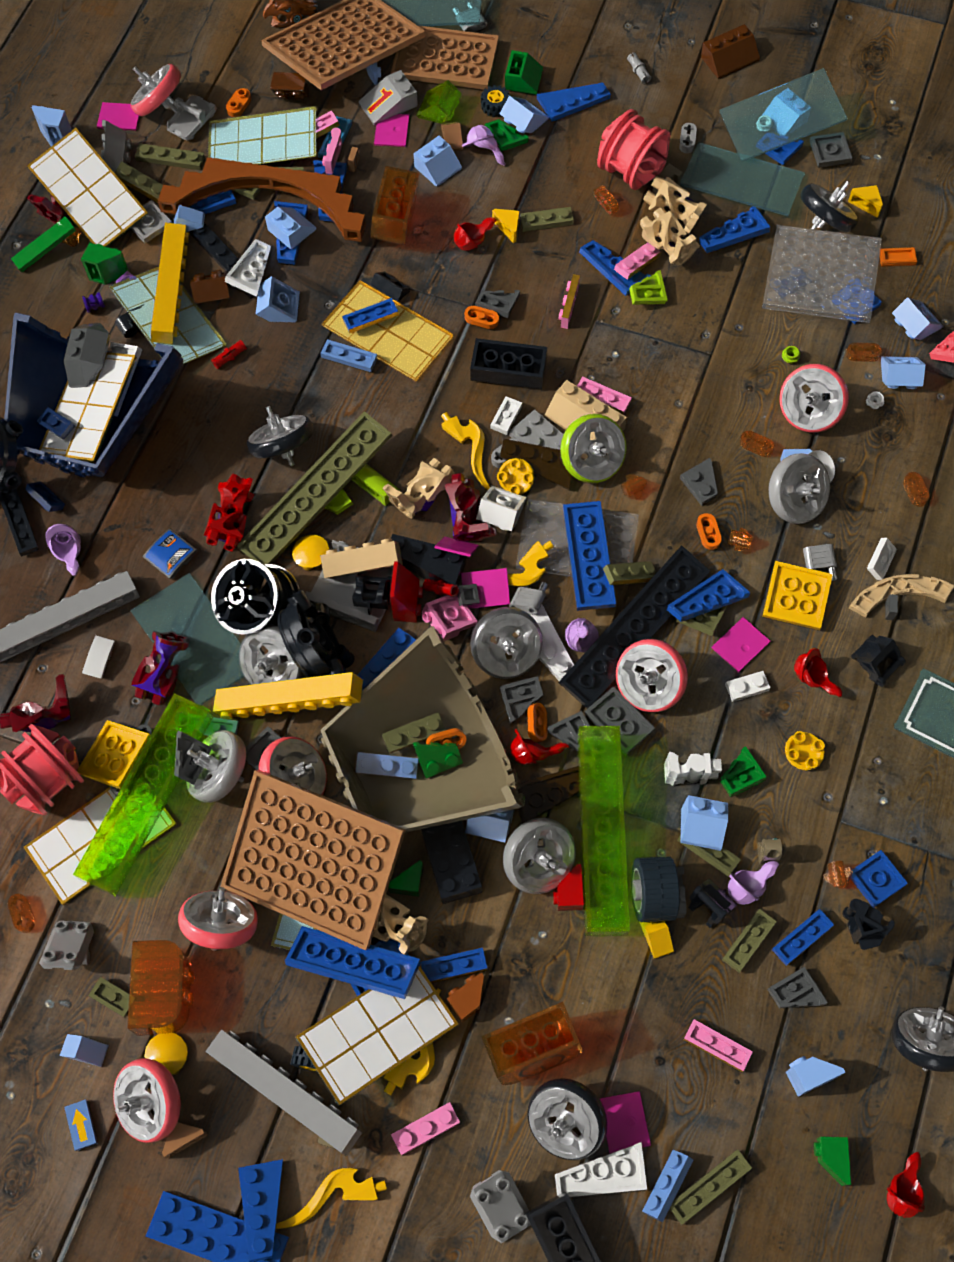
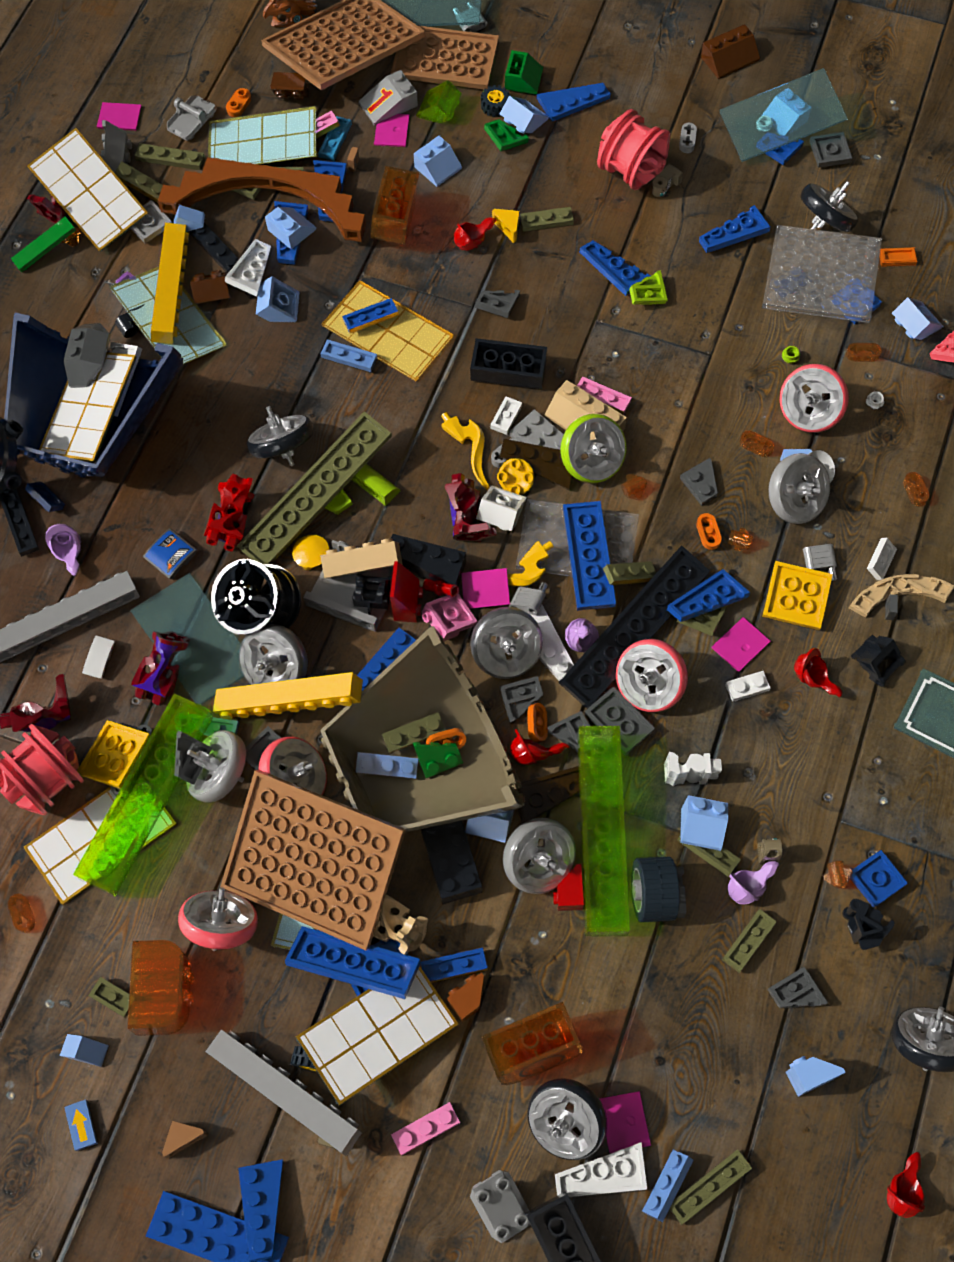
(52, 123): light blue slope -> none
(56, 423): dark blue plate -> none
(68, 946): light grey shield -> none
(93, 302): dark purple bush -> none
(103, 263): green slope -> none
(135, 1101): flat silver wheel -> none
(155, 90): wheel -> none
(168, 1050): yellow dish -> none
(214, 202): blue plate -> none
(219, 360): red pin -> none
(311, 638): black piece -> none
(333, 151): bright pink plate -> none
(339, 1178): yellow piece -> none
(374, 72): light blue slope -> none
(389, 285): black slope -> none
(409, 881): green slope -> none
(419, 1067): yellow piece -> none
(428, 482): tan hips -> none
(452, 135): medium nougat slope -> none
(455, 546): dark pink piece -> none
(468, 595): dark grey tile -> none
(482, 317): orange plate -> none
(483, 137): lavender piece -> none
(569, 301): plate -> none
(606, 199): clear orange beam -> none
(637, 260): bright pink plate -> none
(639, 68): light grey pin -> none
(658, 938): yellow slope -> none
(661, 228): tan hips -> none
(667, 197): tan hips -> none
(714, 899): black piece -> none
(718, 1045): bright pink plate -> none
(742, 774): green wing -> none
(747, 182): clear light blue piece -> none
(802, 937): blue plate -> none
(804, 750): yellow dish -> none
(834, 1157): green slope -> none
(867, 199): yellow slope -> none
(902, 372): light blue slope -> none

